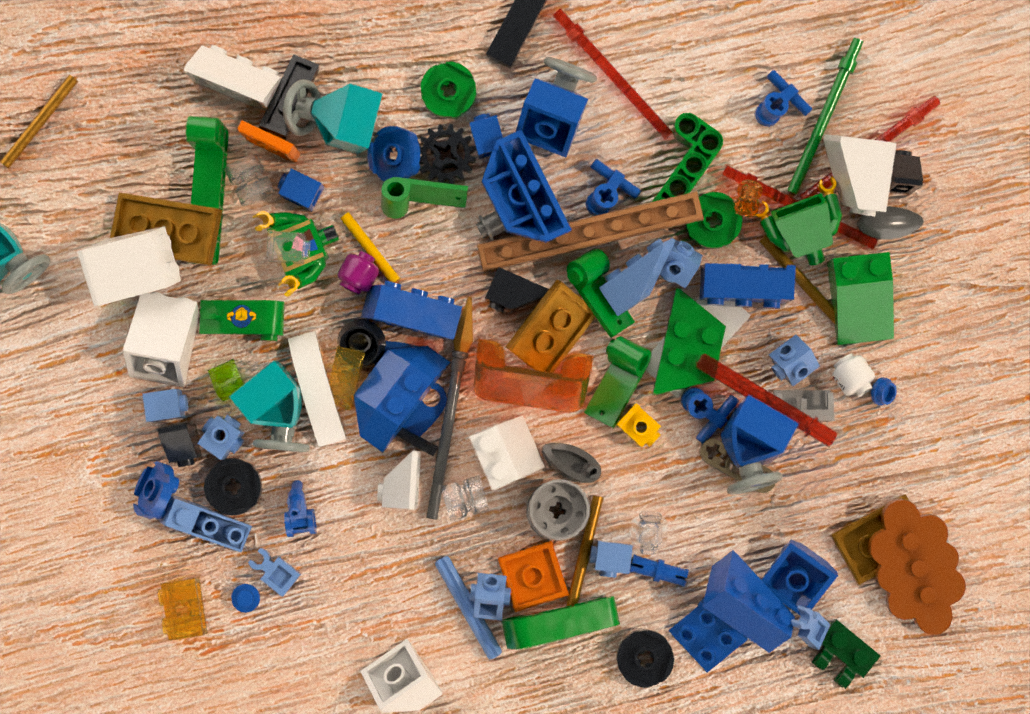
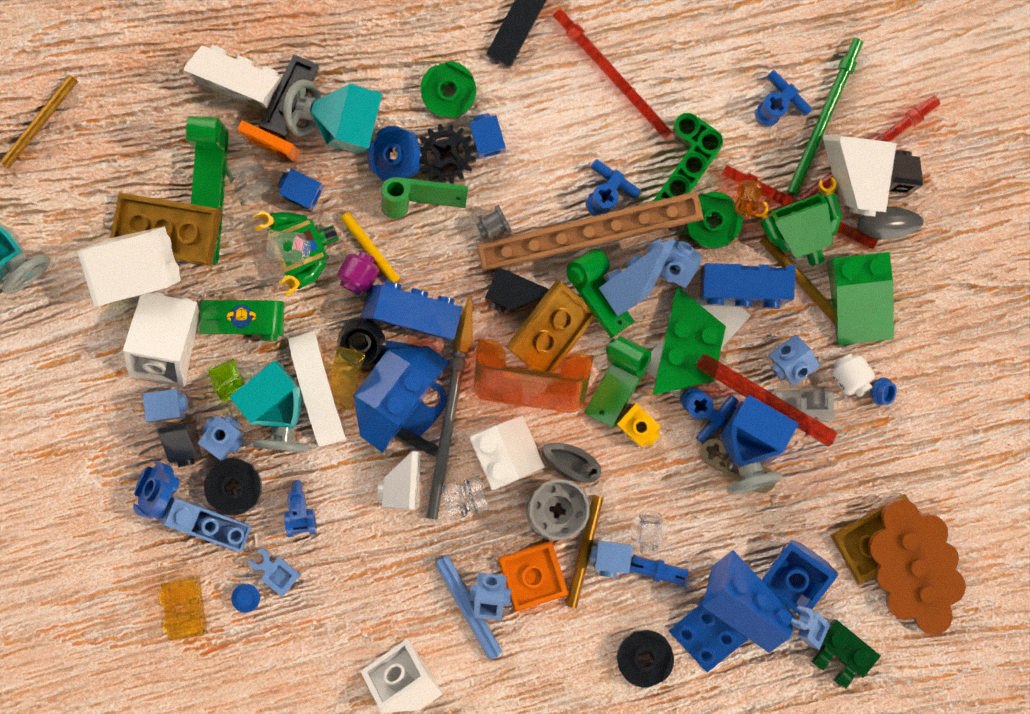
(522, 191): blue wedge -> none
(554, 109): blue piece -> none
(560, 623): green beam -> none

